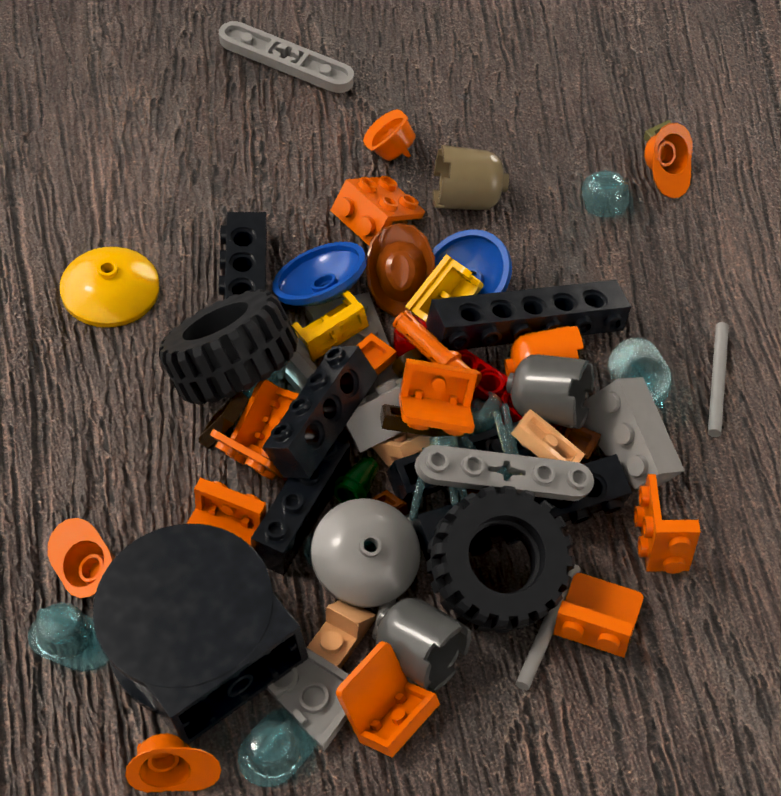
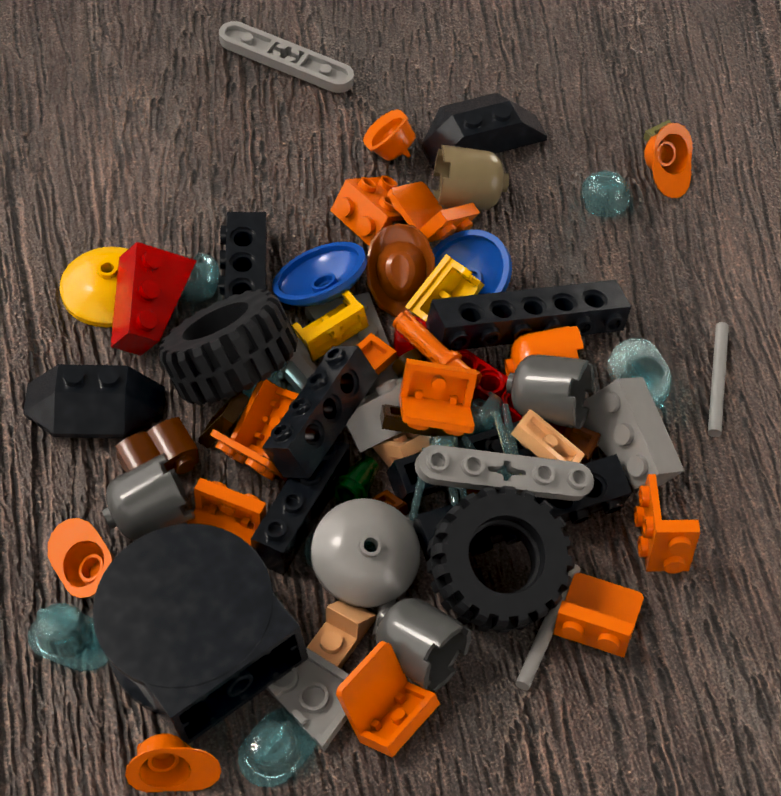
(93, 401): none -> black wedge
(146, 295): none -> red wedge
(146, 499): none -> dark grey cylinder
(167, 438): none -> reddish brown brick
(203, 279): none -> clear light blue hair
(422, 210): none -> orange bracket
(482, 124): none -> black wedge

